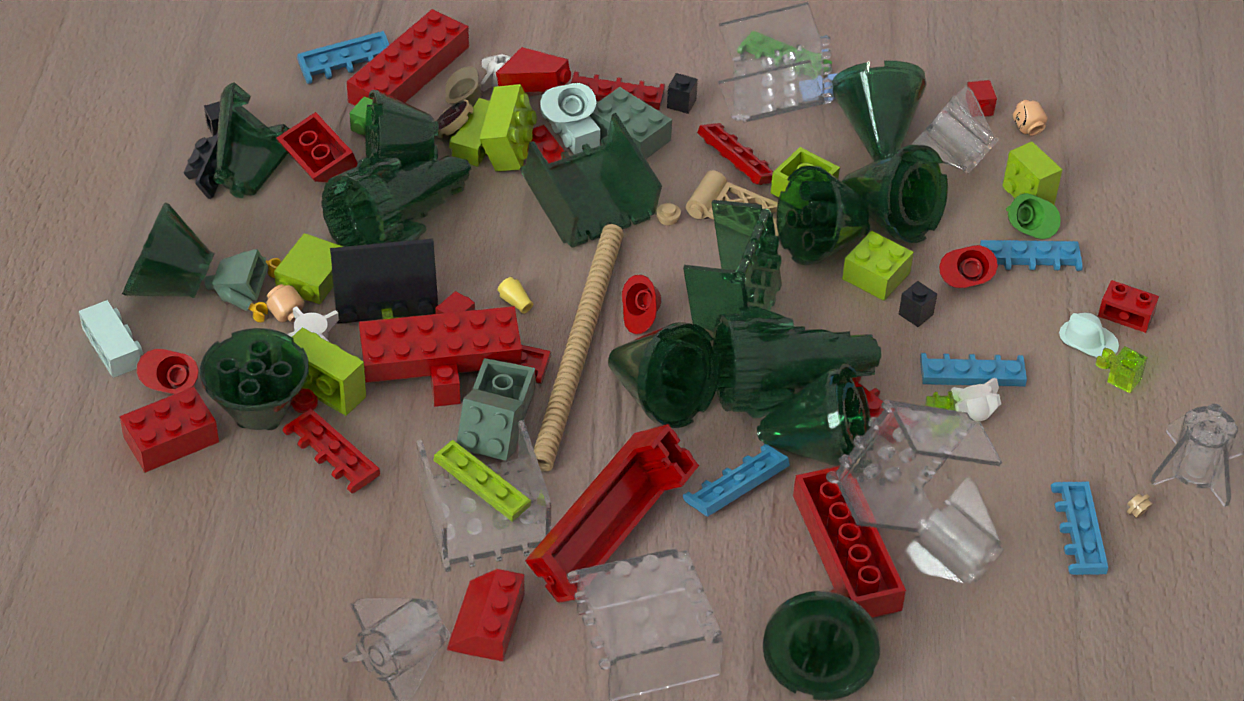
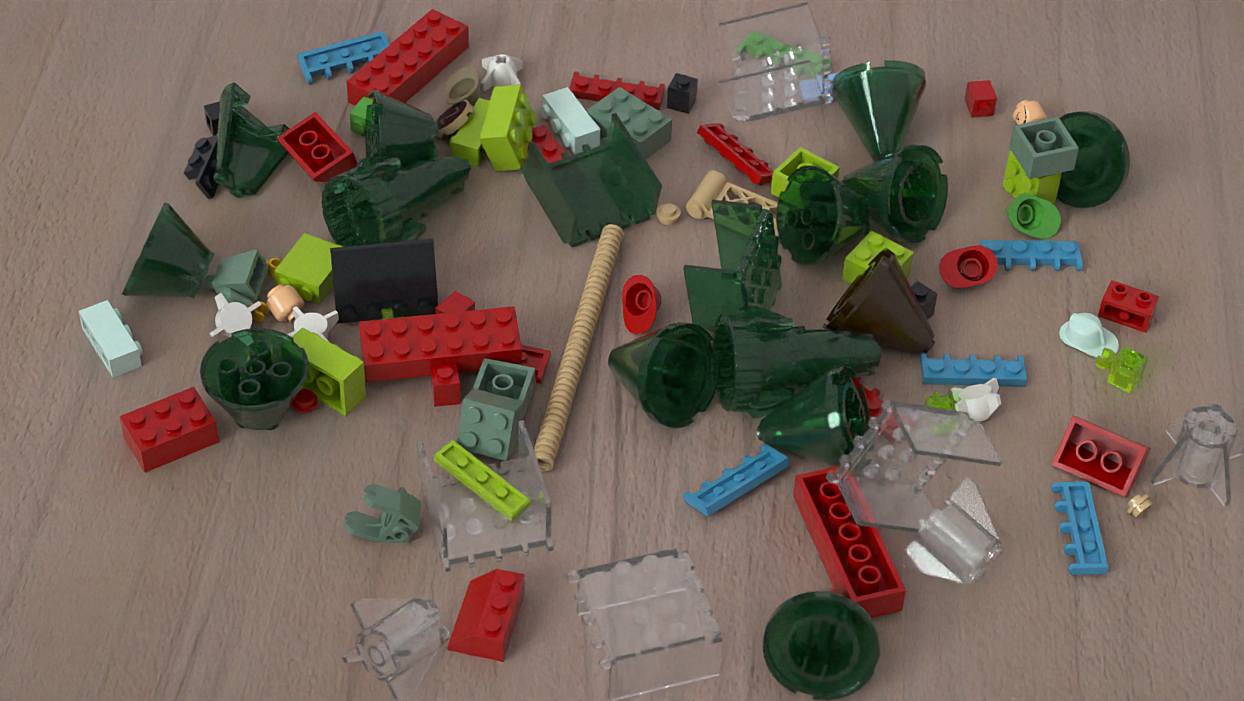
(167, 371): red piece -> none
(232, 316): none -> white piece
(334, 448): red hinge -> none
(396, 522): none -> sand green piece
(514, 294): light yellow cone -> none
(534, 71): red slope -> none
(568, 103): light aqua piece -> none
(611, 507): red brick -> none
(884, 306): none -> dark brown cone
(960, 132): clear brick -> none
(1043, 147): none -> sand green brick
(1100, 162): none -> clear green cone
(1100, 456): none -> red slope

